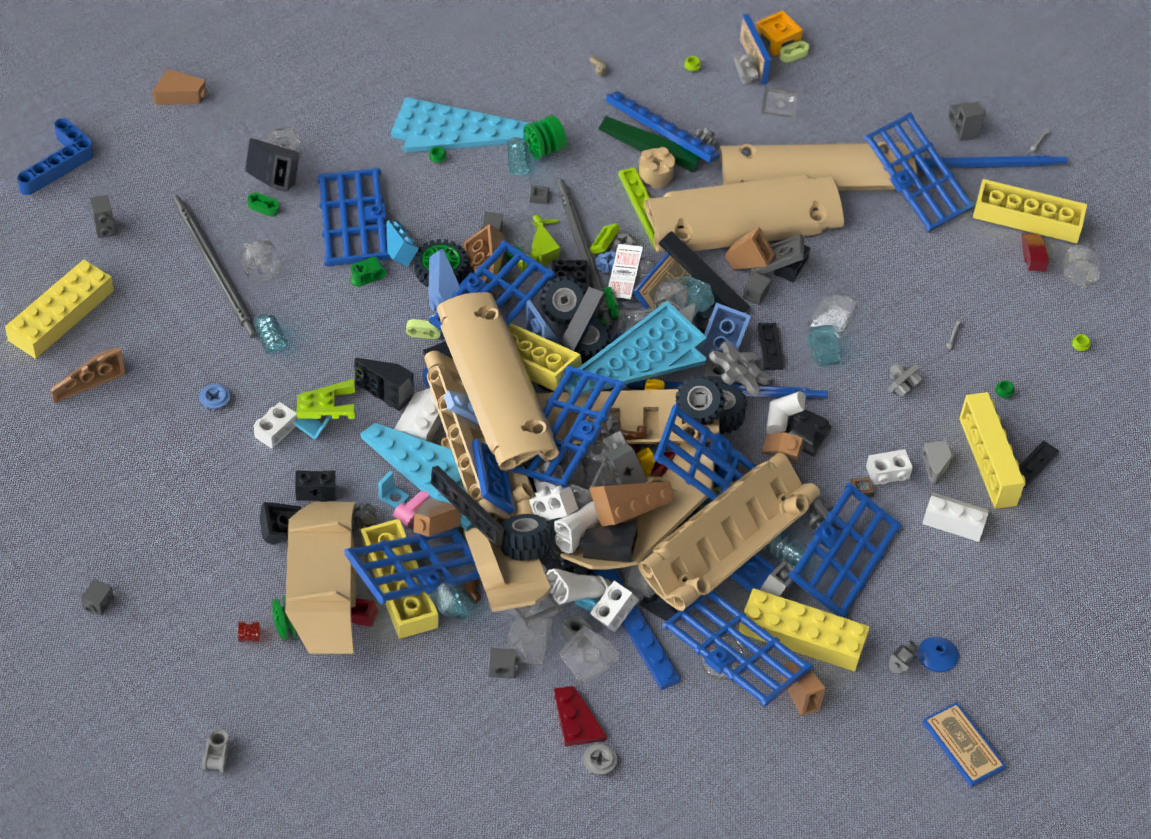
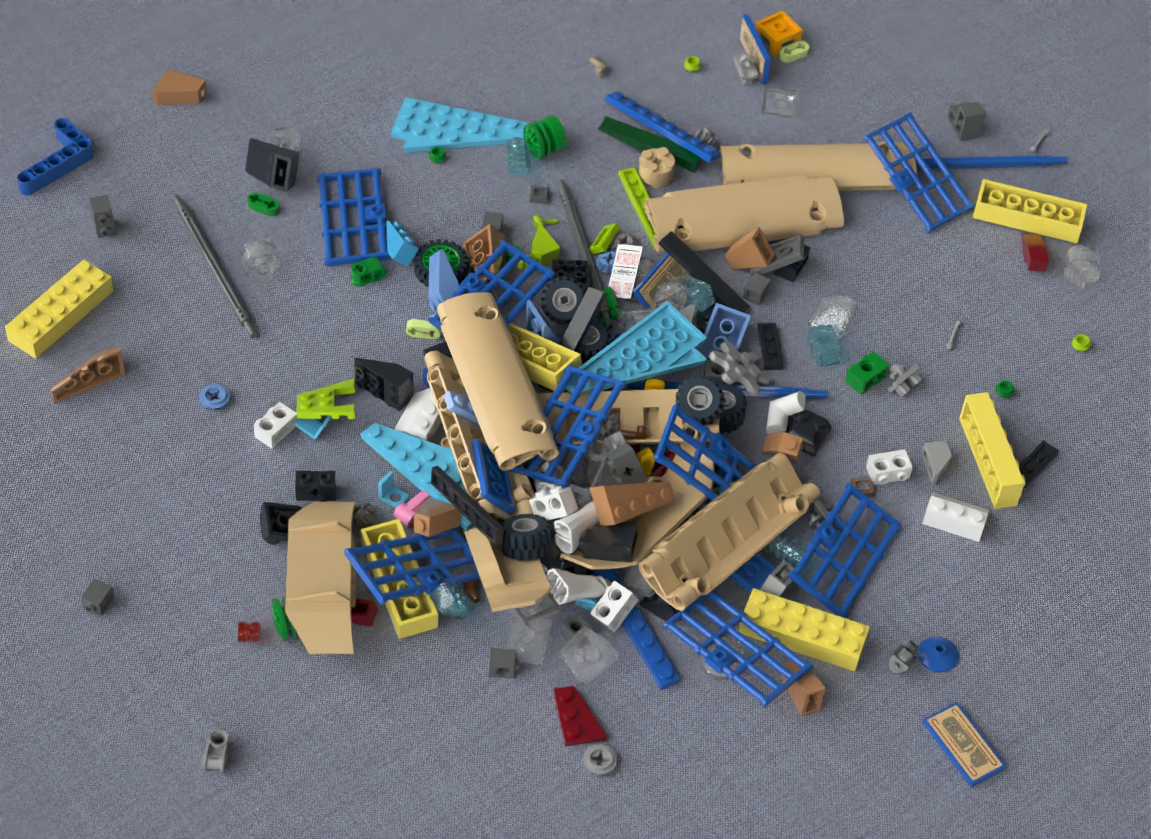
(269, 333): clear light blue piece -> none
(867, 372): none -> green brick

